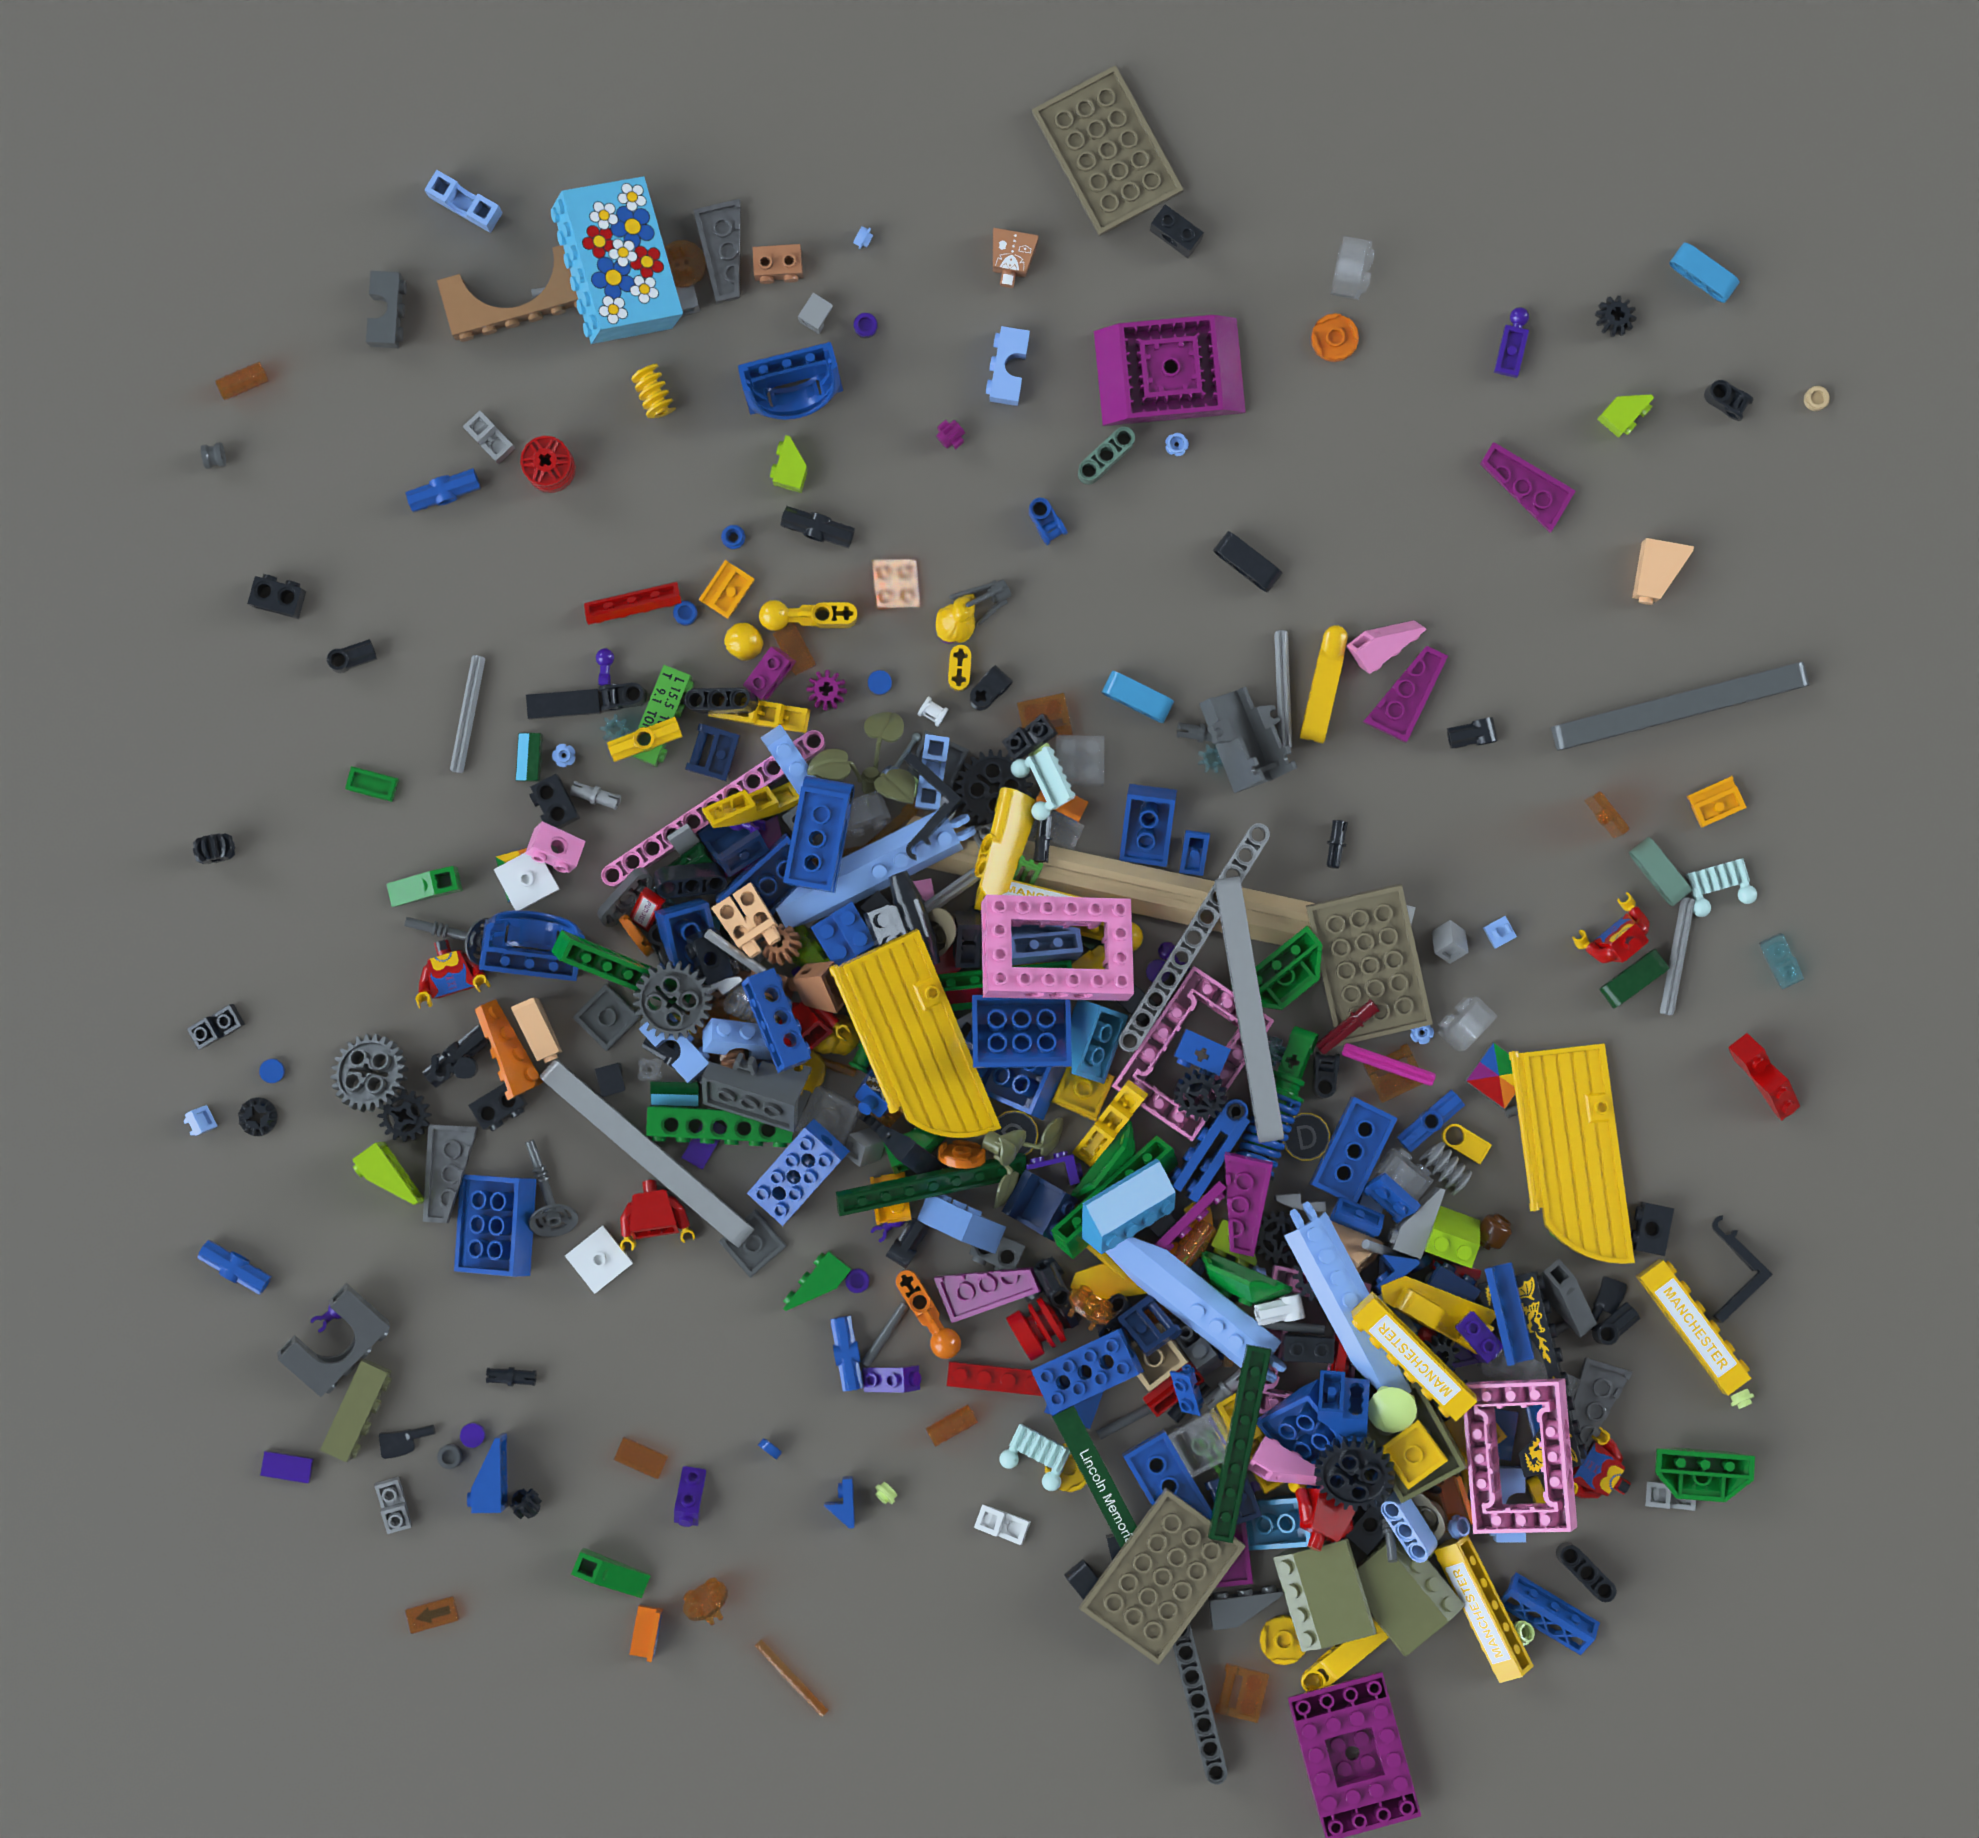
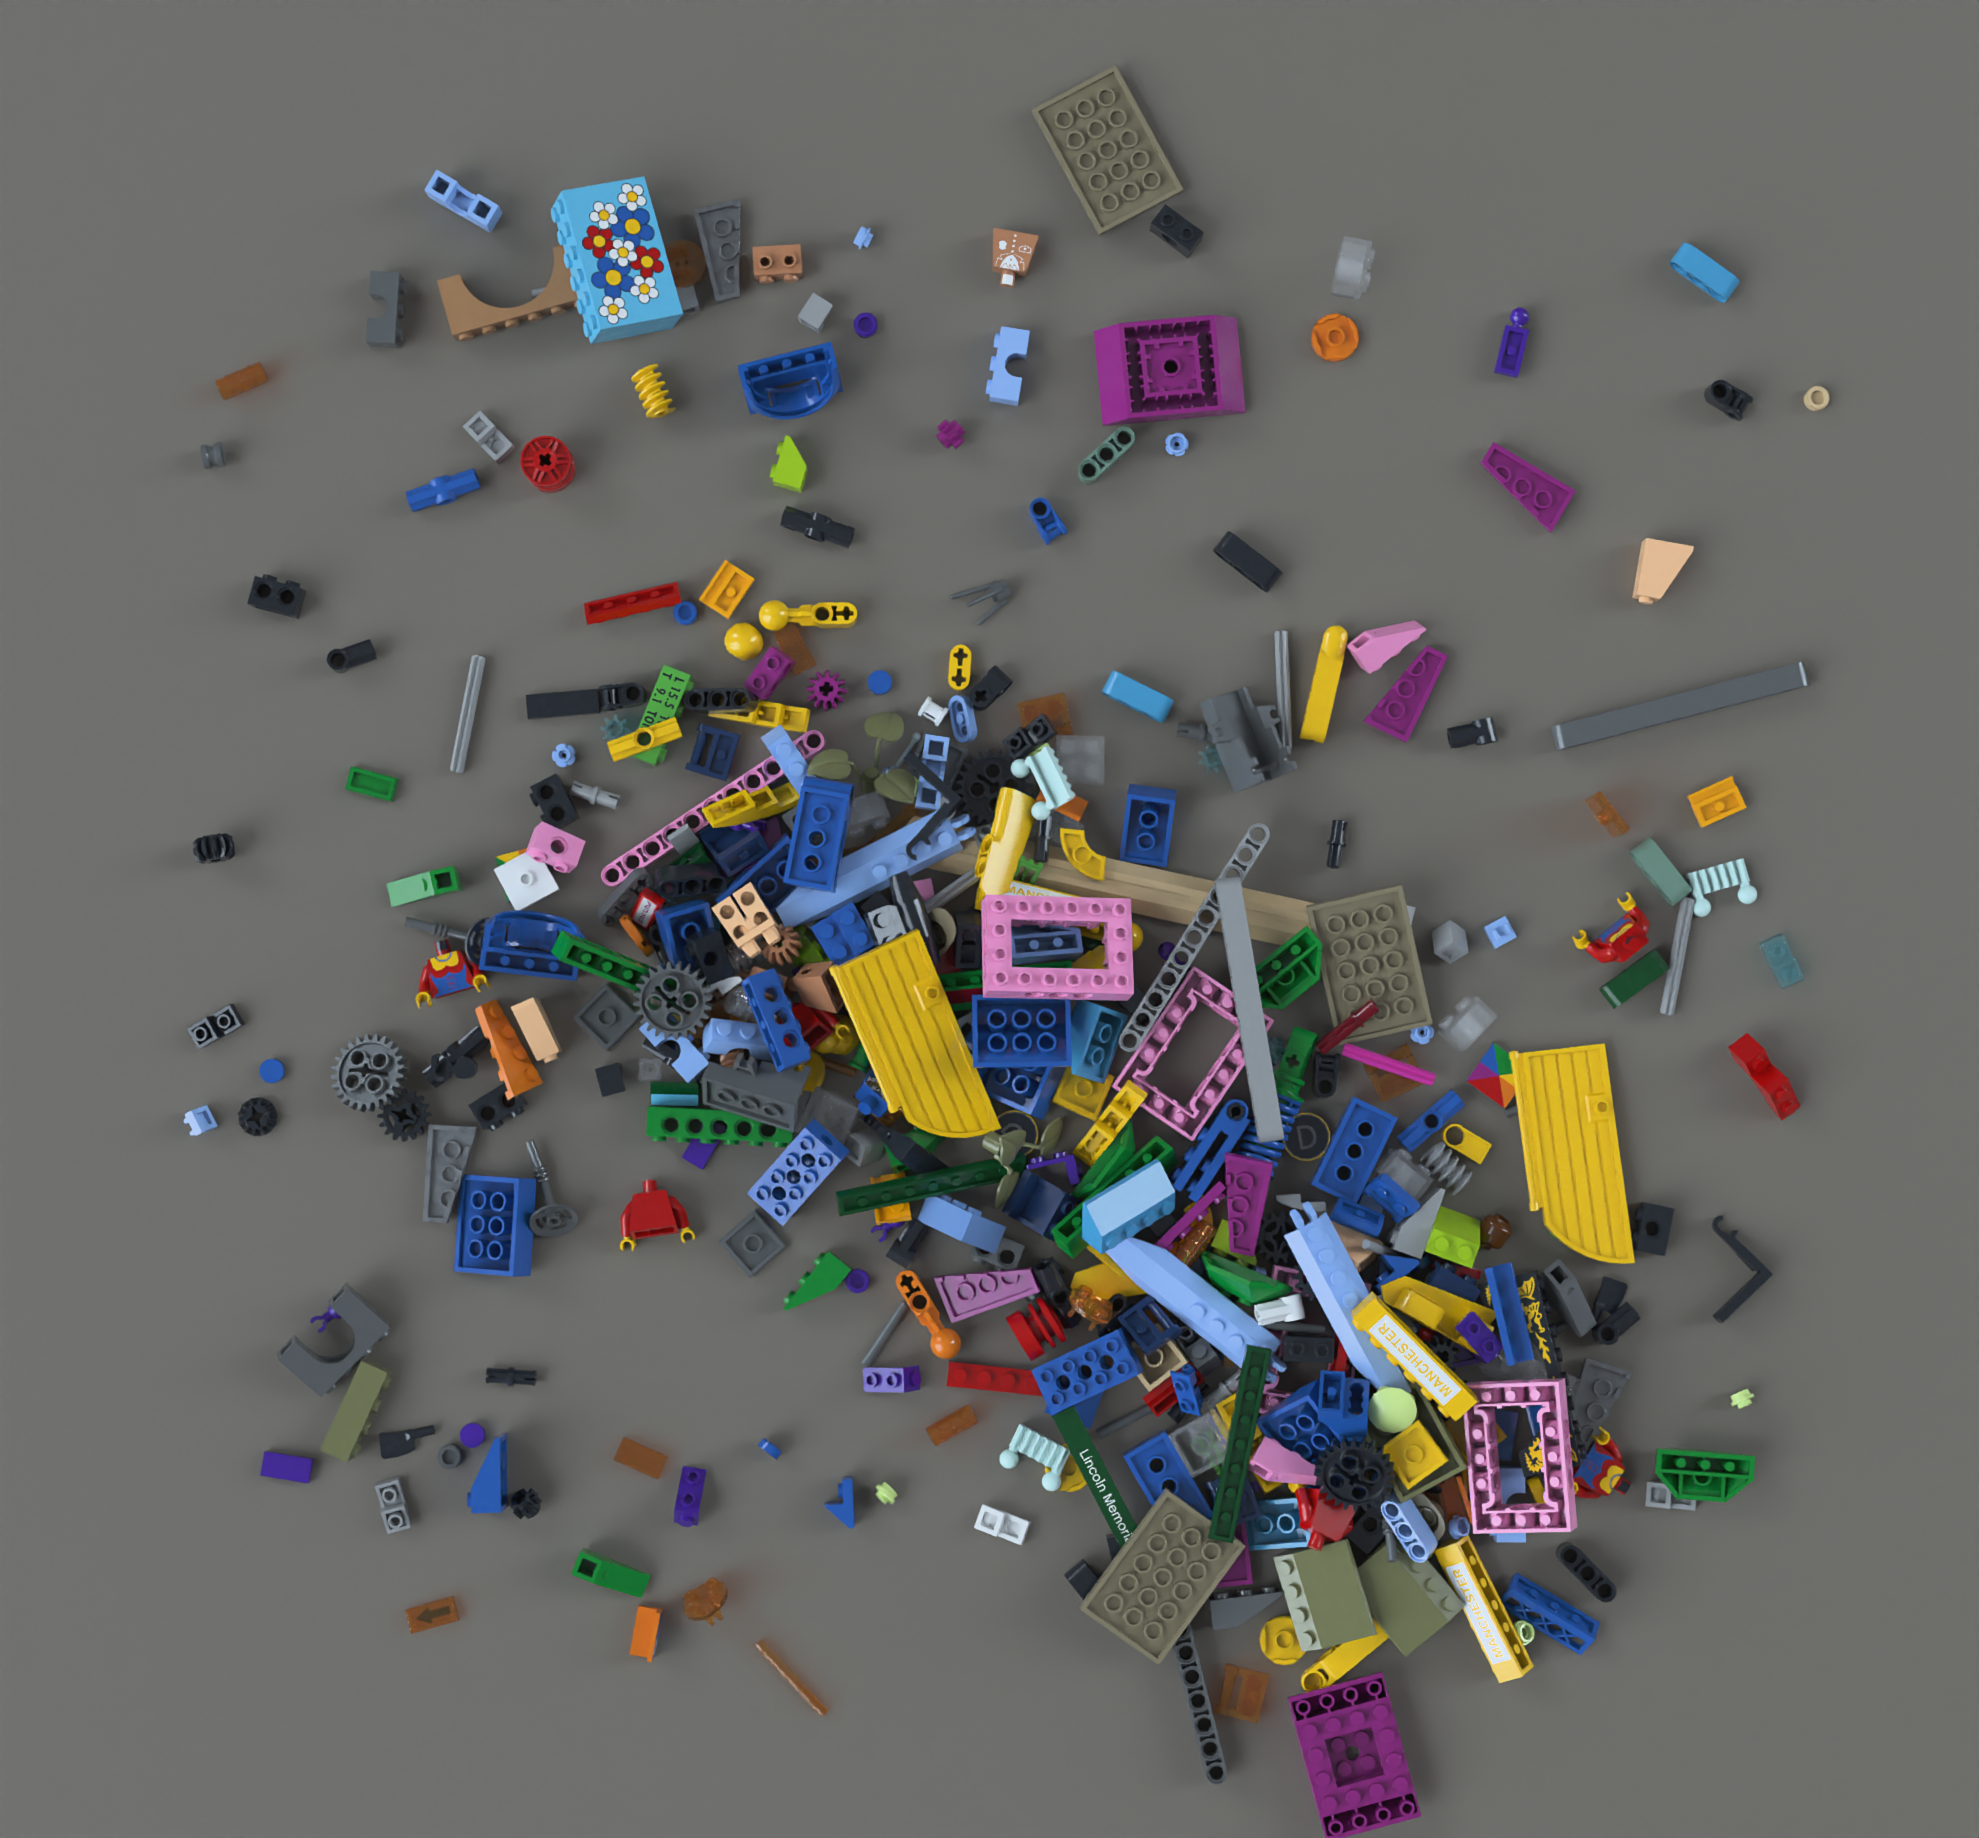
(234, 1267): blue piece -> none
(384, 1170): lime slope -> none
(529, 757): dark green slope -> none
(599, 1259): white plate -> none
(604, 658): dark purple arm -> none
(647, 1152): light grey beam -> none
(733, 529): blue plate -> none
(734, 952): light grey bar -> none
(846, 1353): blue piece -> none
(895, 583): clear orange hinge -> none
(956, 621): yellow hair -> none
(961, 1154): orange tile -> none
(962, 718): none -> medium blue plate
(1081, 855): none -> yellow tile
(1153, 969): dark purple tile -> none
(1193, 1042): blue brick -> none
(1194, 852): blue slope -> none
(1203, 1105): black gear -> none
(1623, 313): black gear -> none
(1623, 411): lime slope -> none
(1693, 1326): yellow brick -> none

